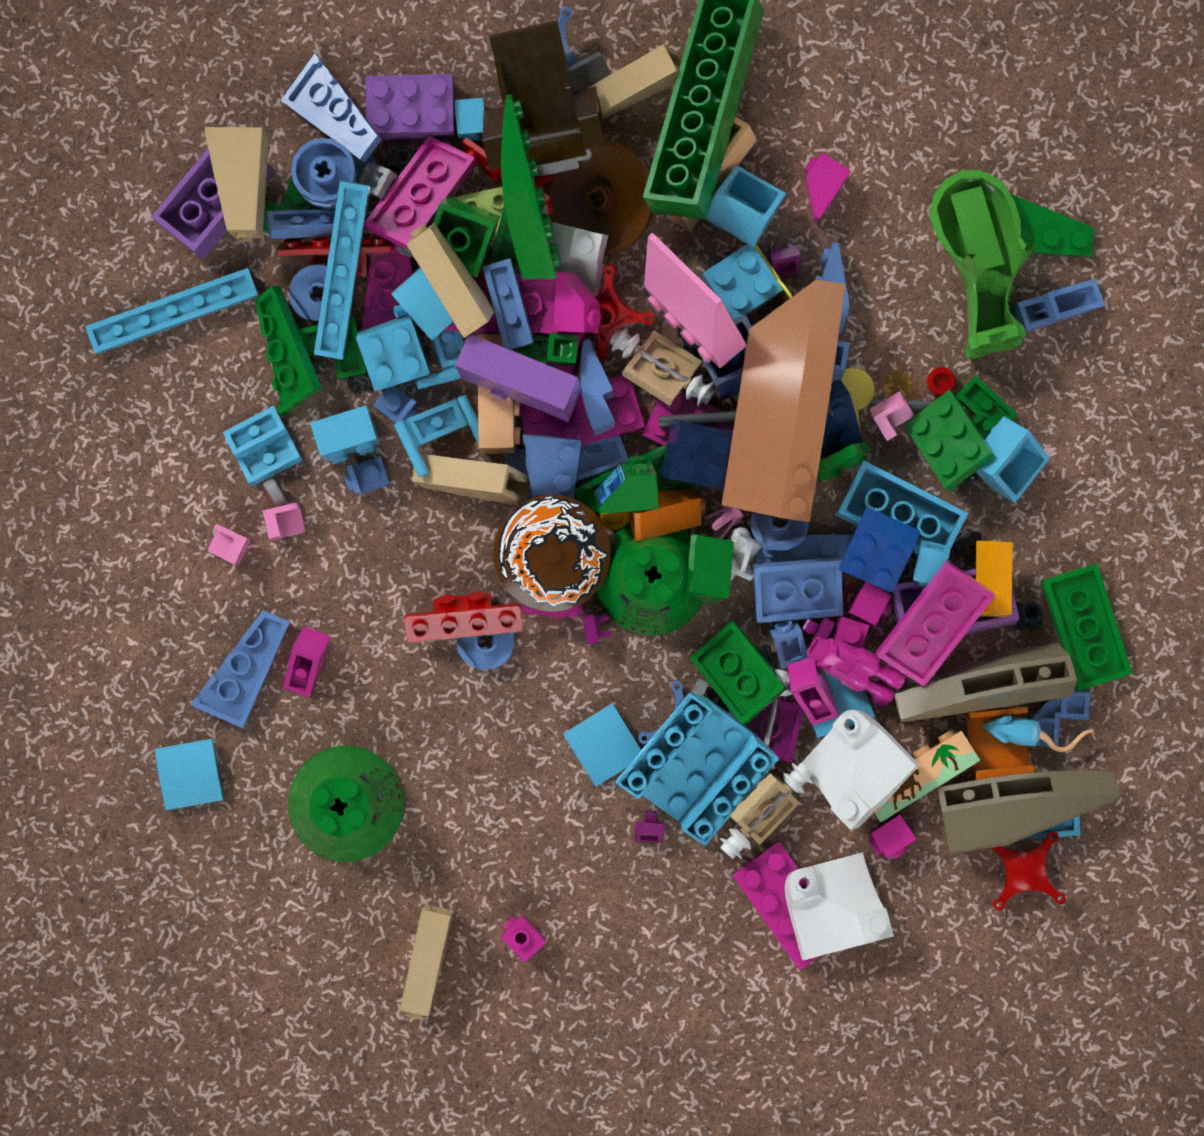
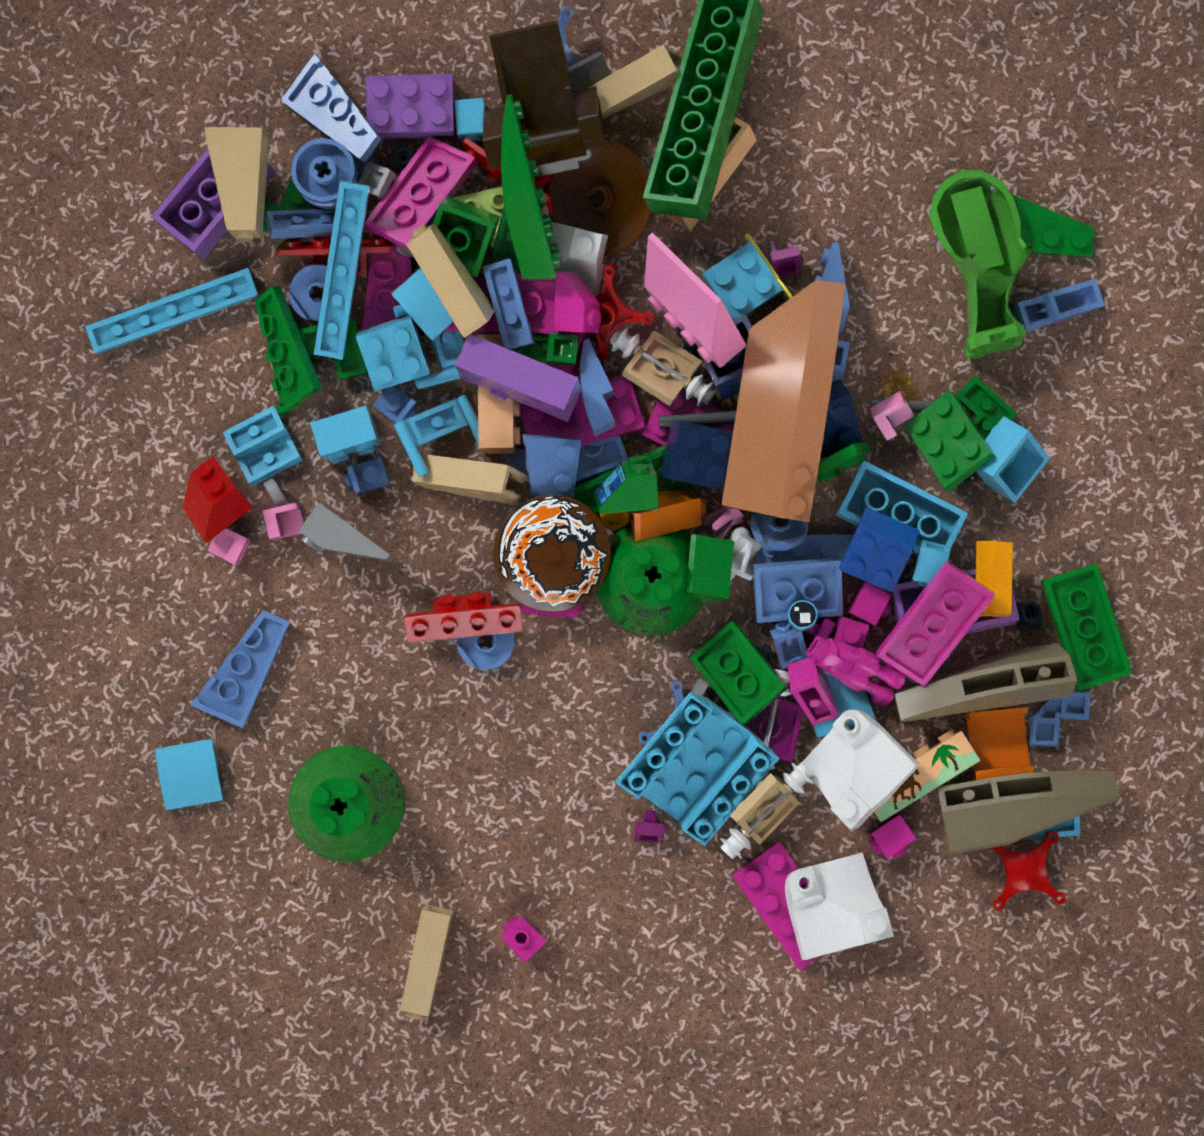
(213, 499): none -> red slope
(306, 661): dark pink slope -> none
(333, 534): none -> light grey slope
(592, 628): magenta tile -> none
(603, 744): medium azure slope -> none
(745, 205): medium azure piece -> none
(802, 615): none -> tile
(822, 183): dark pink slope -> none
(860, 388): light yellow piece -> none
(940, 381): red tile -> none
(964, 548): black plate -> none
(1024, 732): medium azure animal -> none

